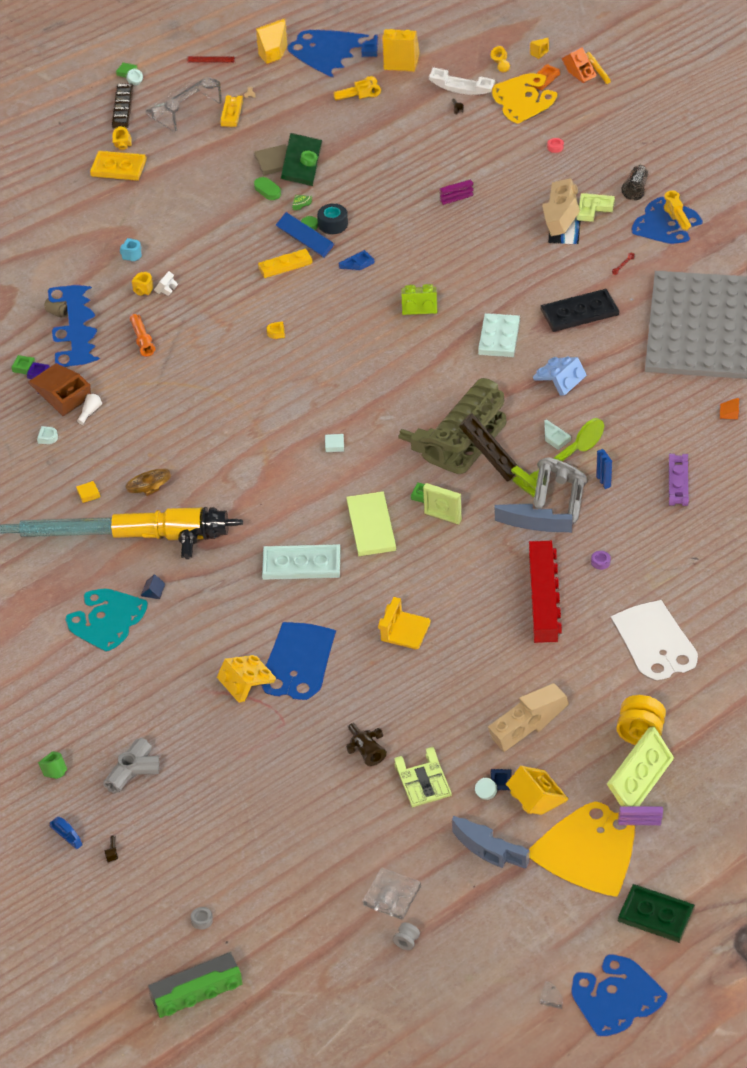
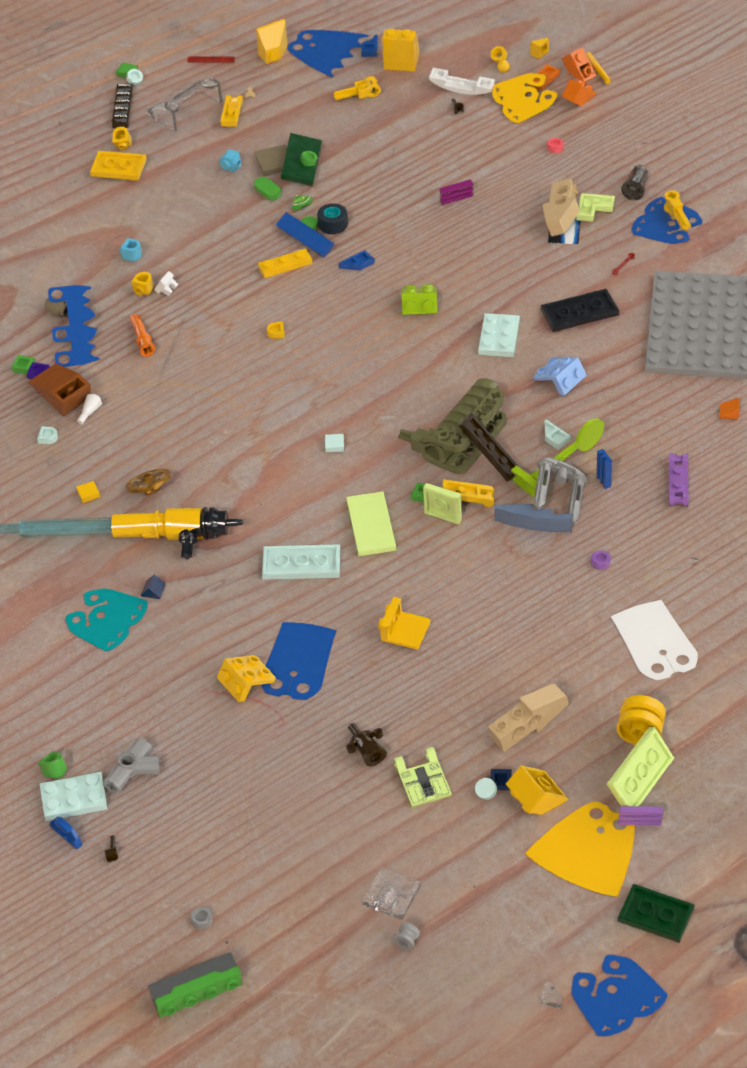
(73, 796): none -> light aqua plate
(230, 160): none -> medium azure plate
(471, 492): none -> yellow plate
(481, 842): sand blue slope -> none
(543, 591): red brick -> none
(578, 92): none -> orange slope

